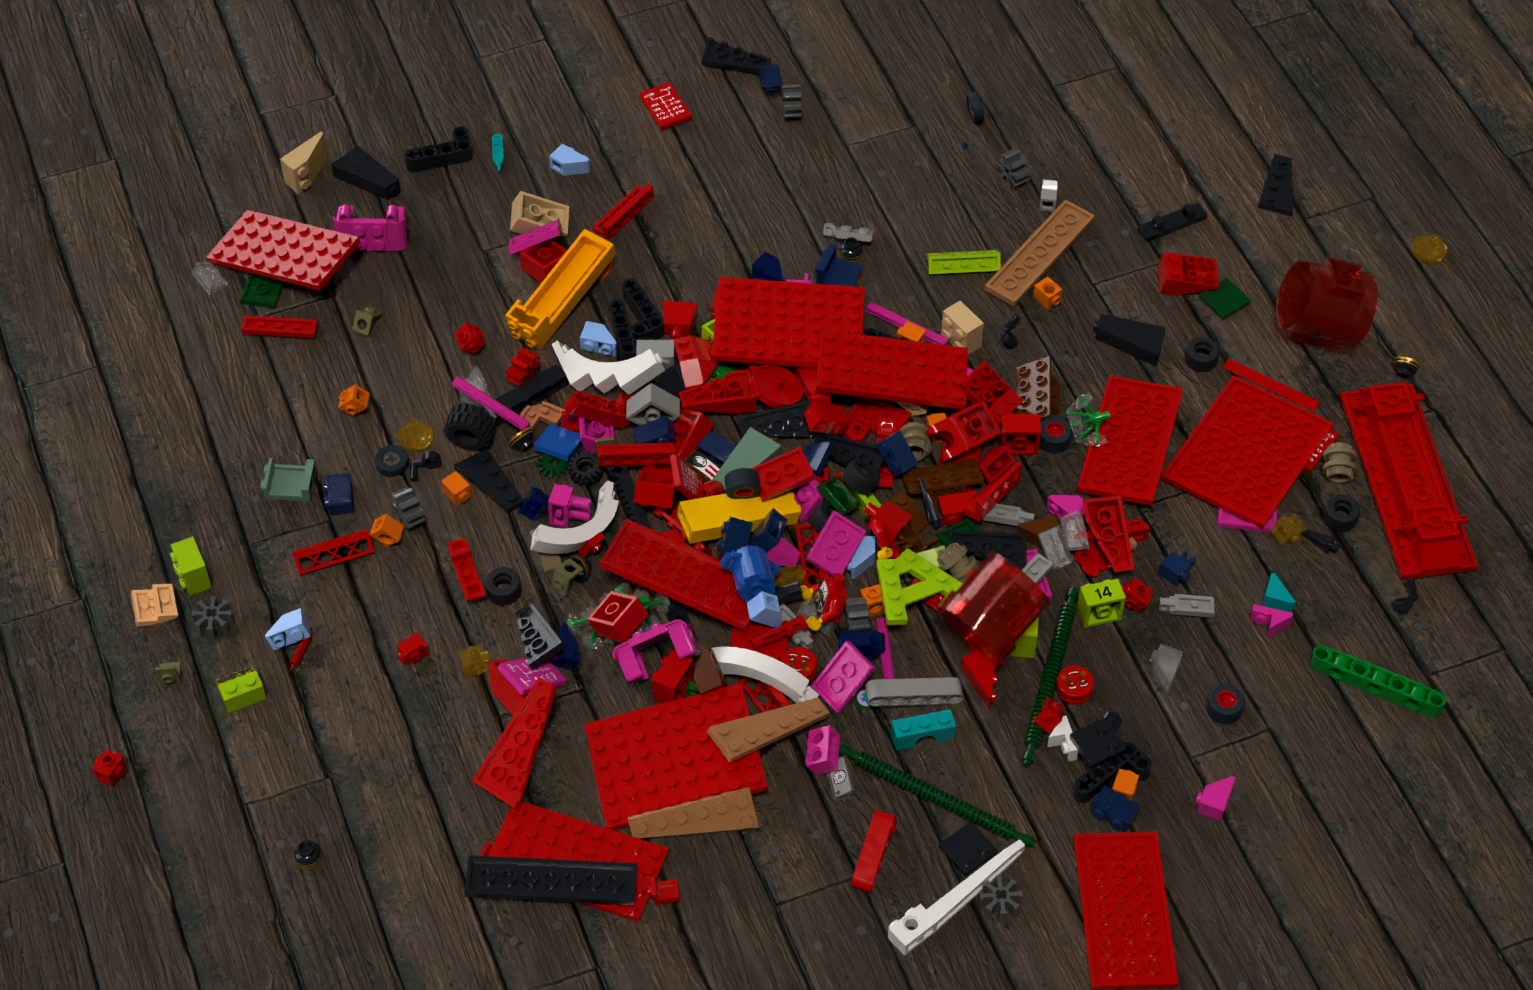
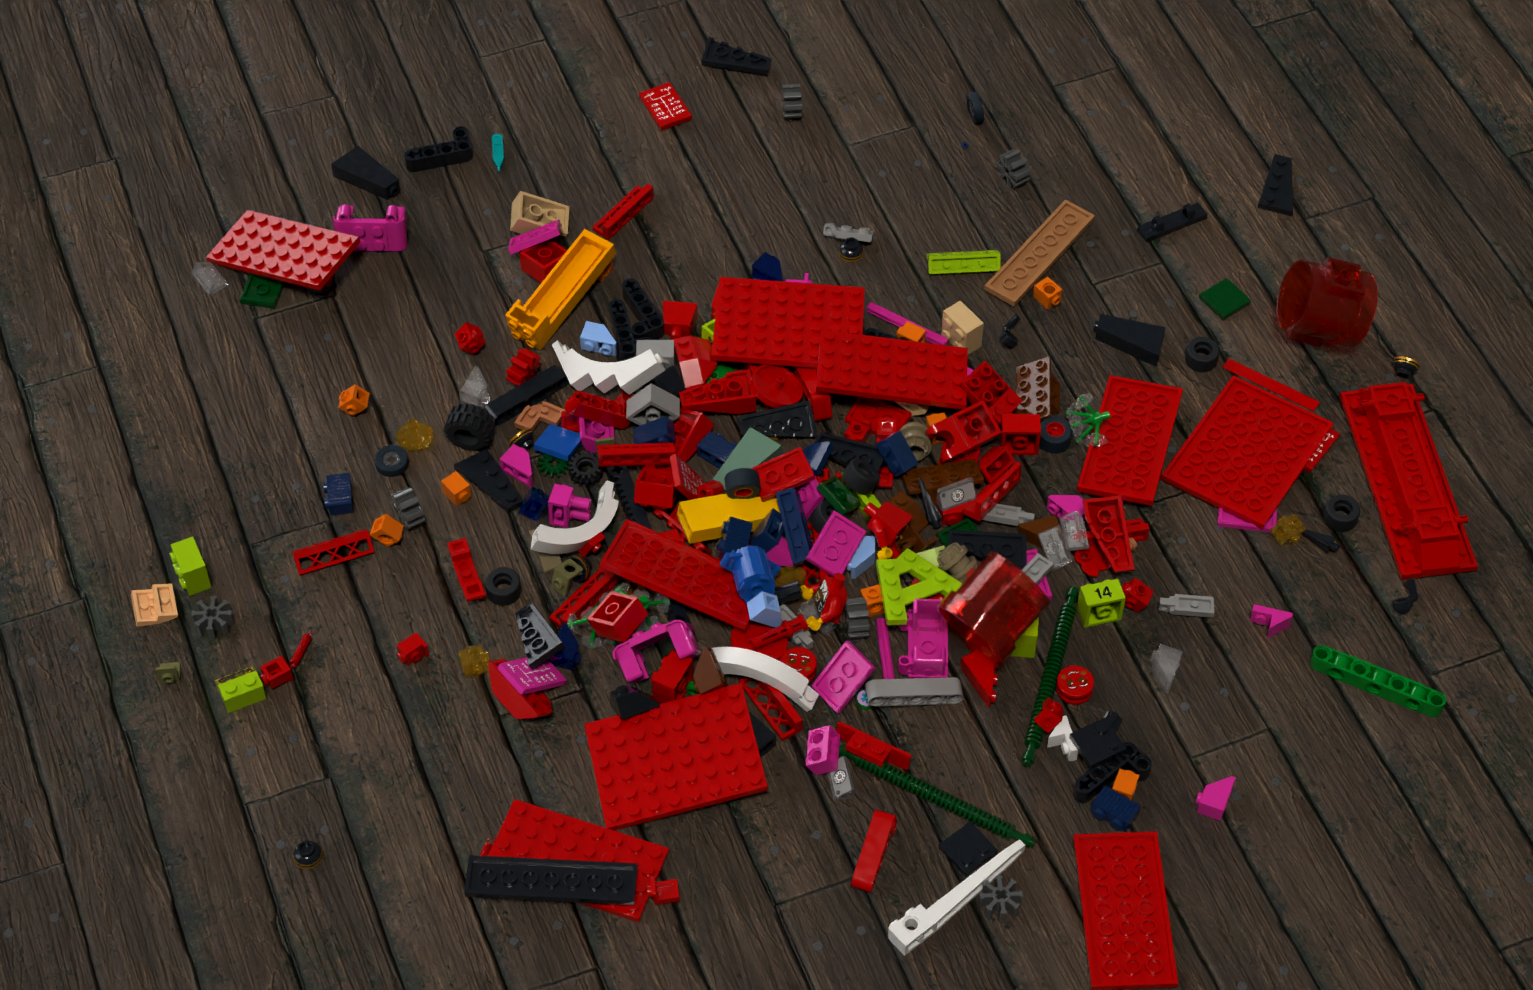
(109, 767): red brick -> none
(275, 672): none -> red brick
(279, 327): red plate -> none
(289, 481): sand green panel -> none
(289, 629): light blue slope -> none
(304, 163): tan slope -> none
(367, 314): olive bracket -> none
(429, 460): black plate -> none
(490, 403): dark pink axle -> none
(513, 755): red wing -> none
(517, 464): none -> dark pink slope
(568, 161): light blue slope -> none
(588, 599): none -> red fence
(630, 701): none -> black slope
(702, 465): slope -> none
(710, 814): medium nougat wing -> none
(756, 731): medium nougat wing -> none
(770, 77): dark blue brick -> none
(794, 525): none -> dark blue fence
(826, 418): red brick -> none
(836, 270): dark blue bracket -> none
(867, 641): clear blue slope -> none
(872, 748): none -> red bracket
(908, 730): teal arch -> none
(926, 641): none -> dark pink container
(956, 494): none -> slope
(1048, 194): light grey leg -> none
(1176, 568): dark blue brick -> none
(1186, 274): red slope -> none
(1225, 704): black wheel -> none
(1278, 596): teal slope -> none
(1339, 462): dark tan piece -> none
(1429, 248): clear yellow dish -> none

